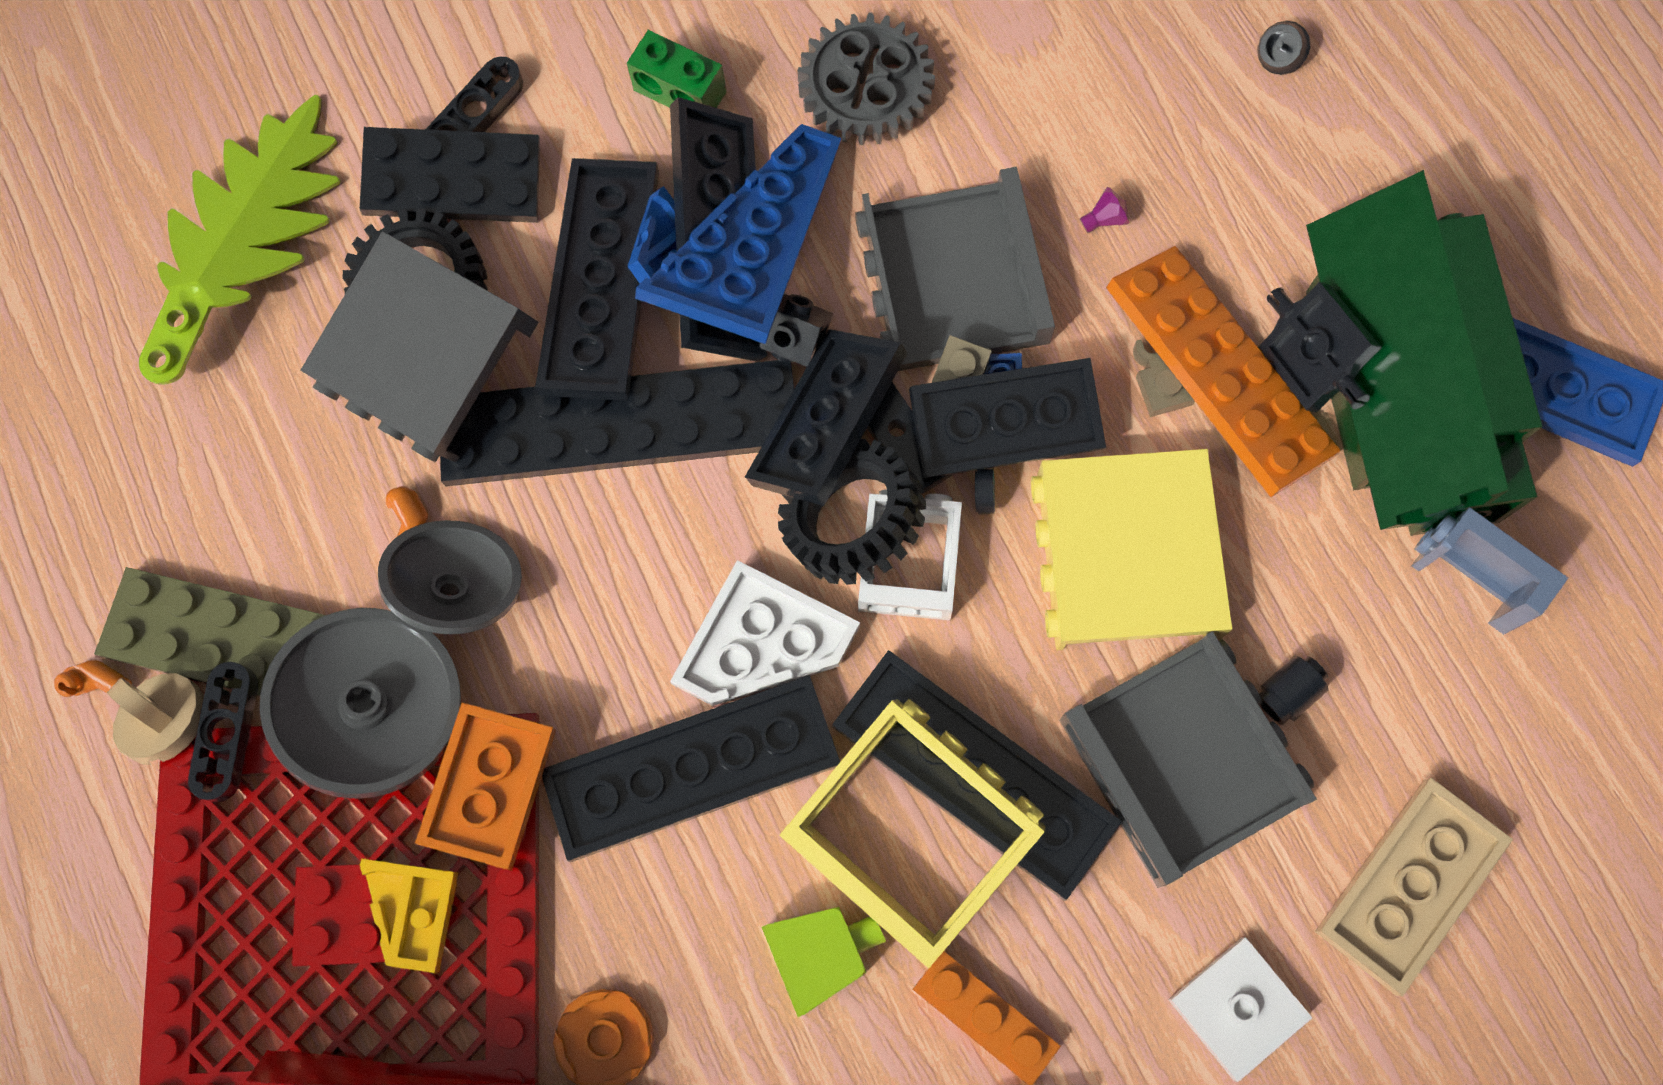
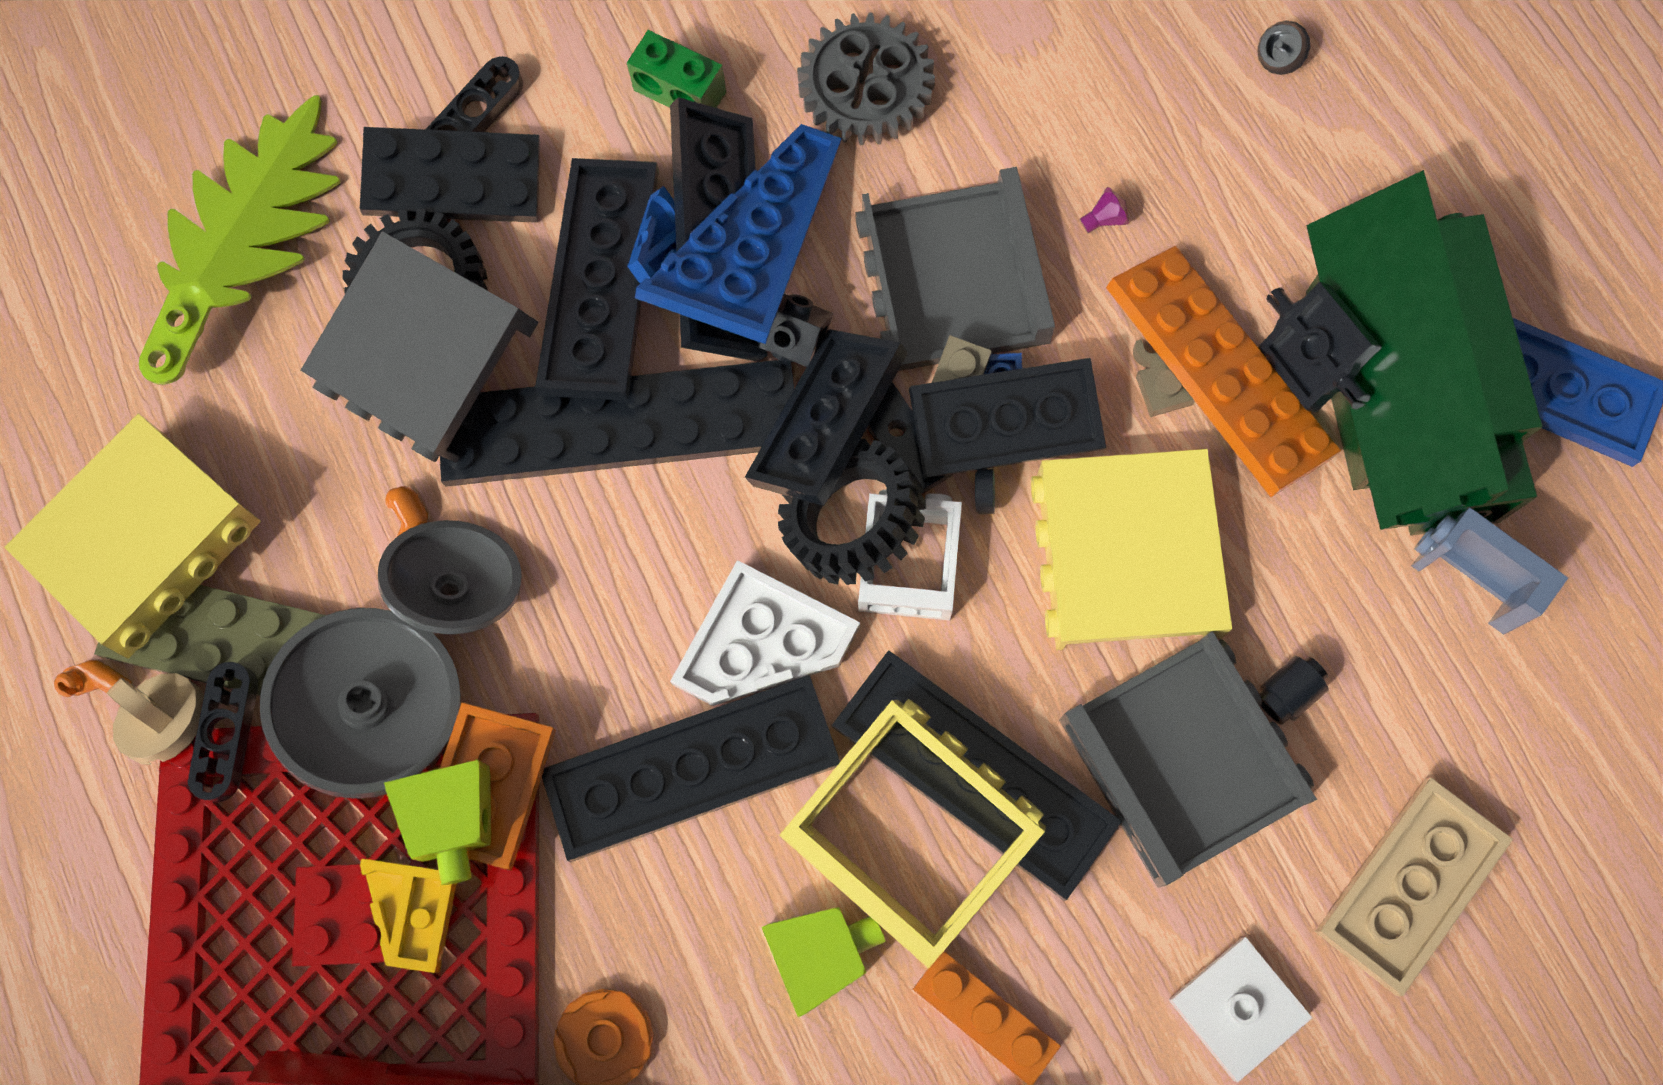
(131, 537): none -> light yellow panel
(444, 815): none -> lime torso

